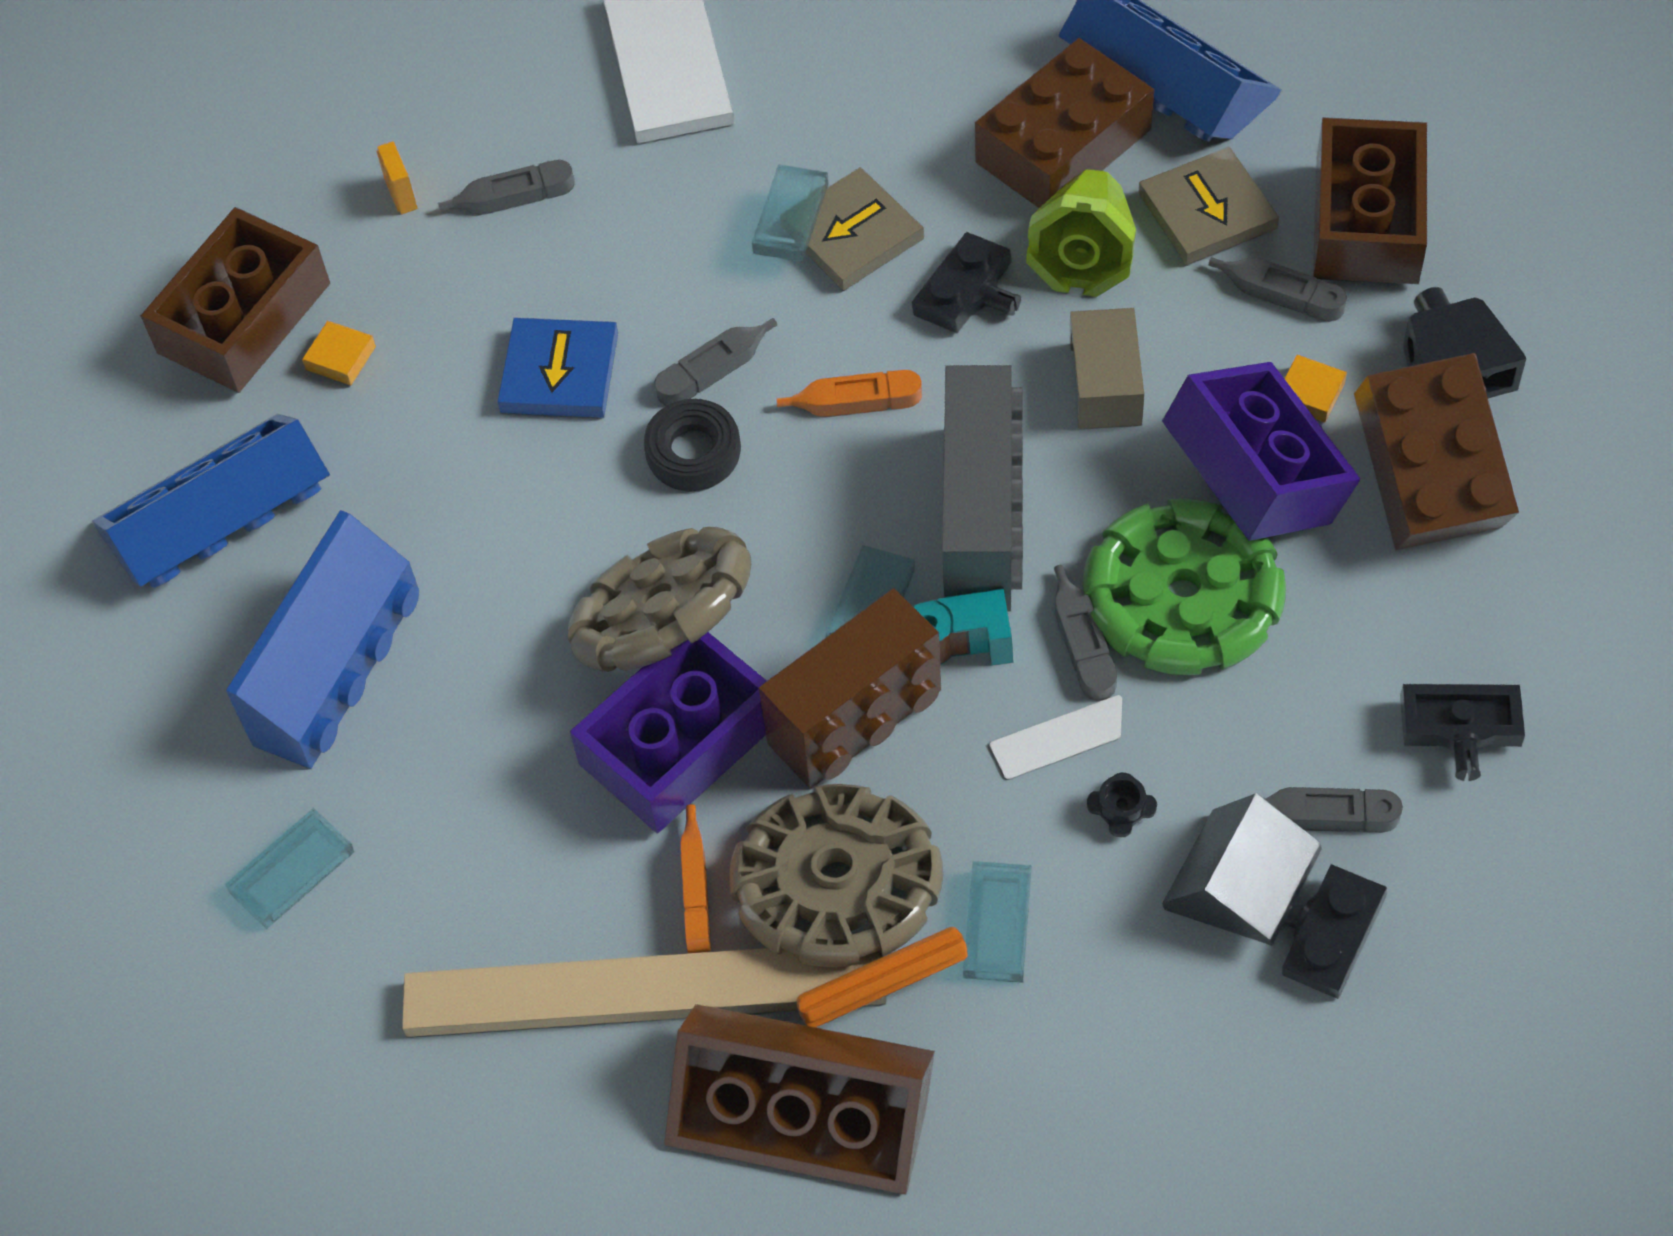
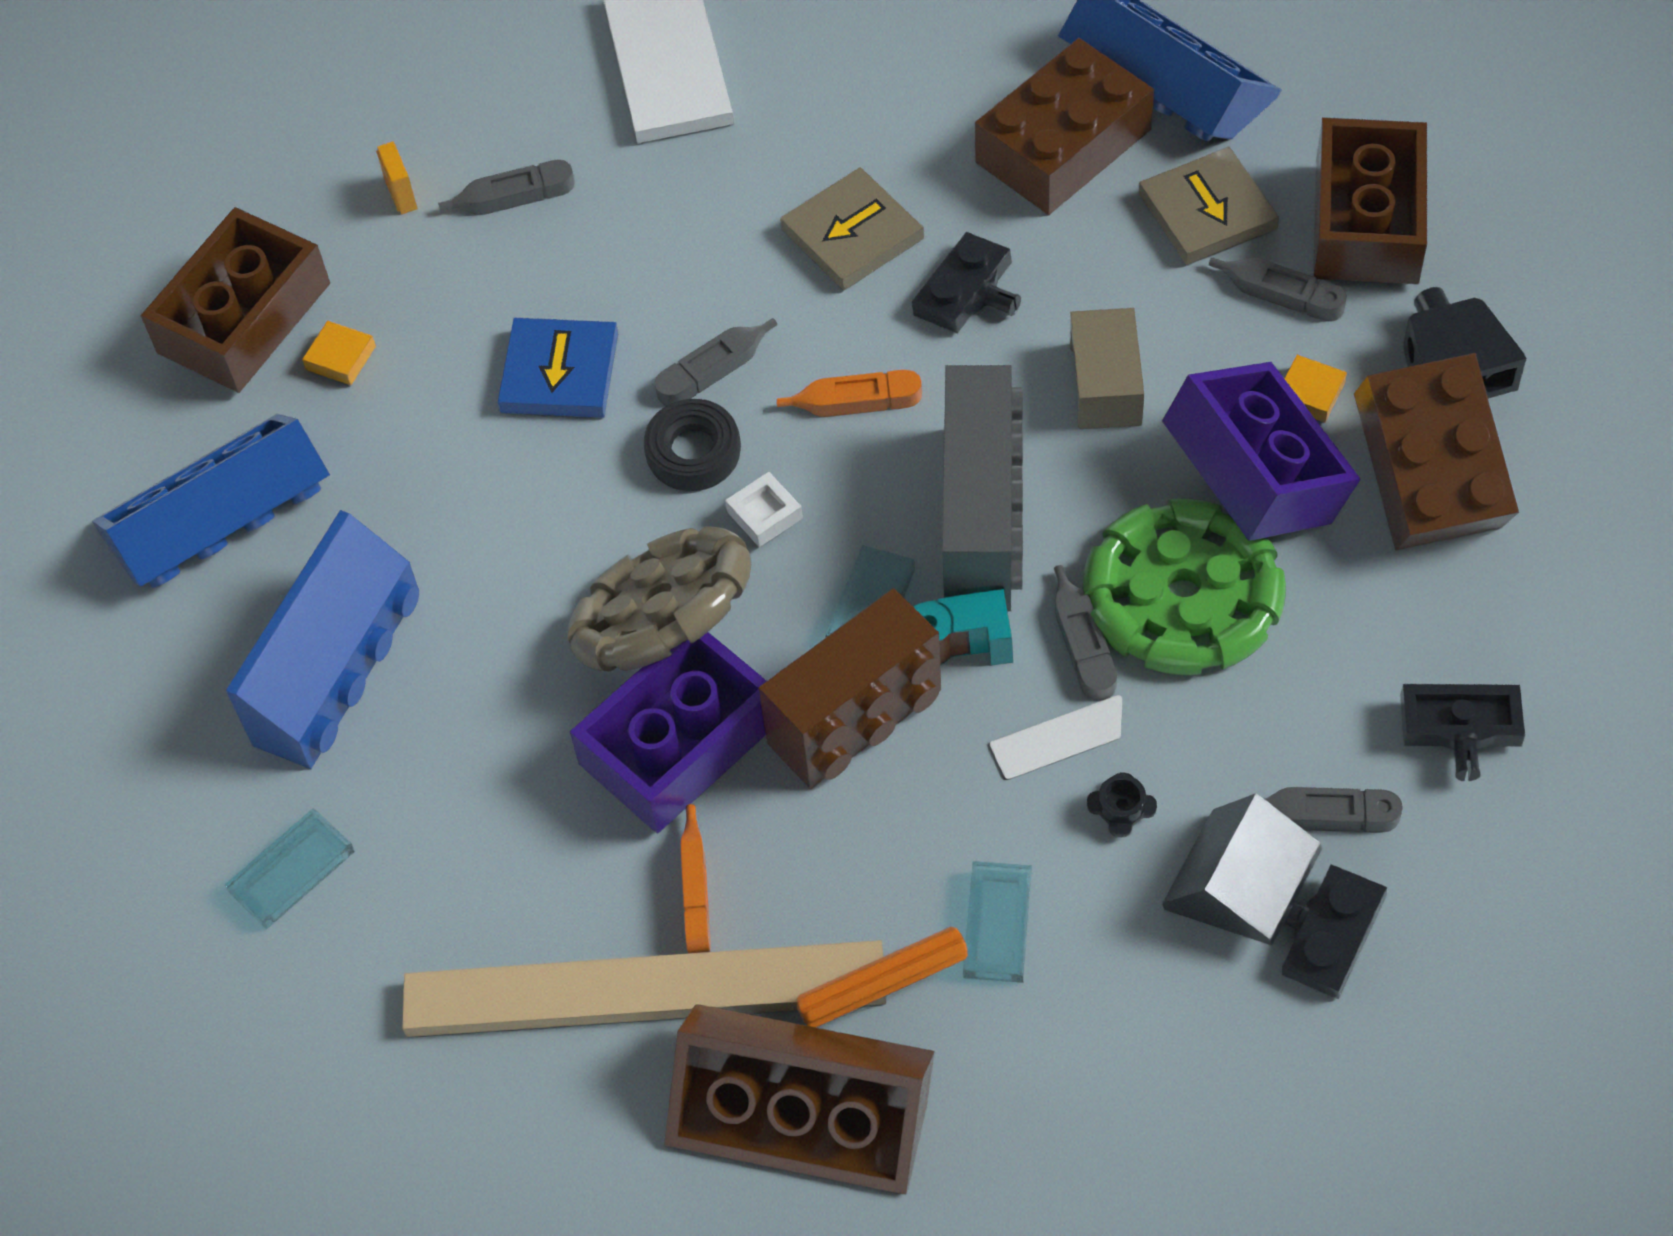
(764, 509): none -> white plate
(790, 213): clear light blue tile -> none
(842, 902): dark tan plate -> none
(1083, 235): lime cone -> none

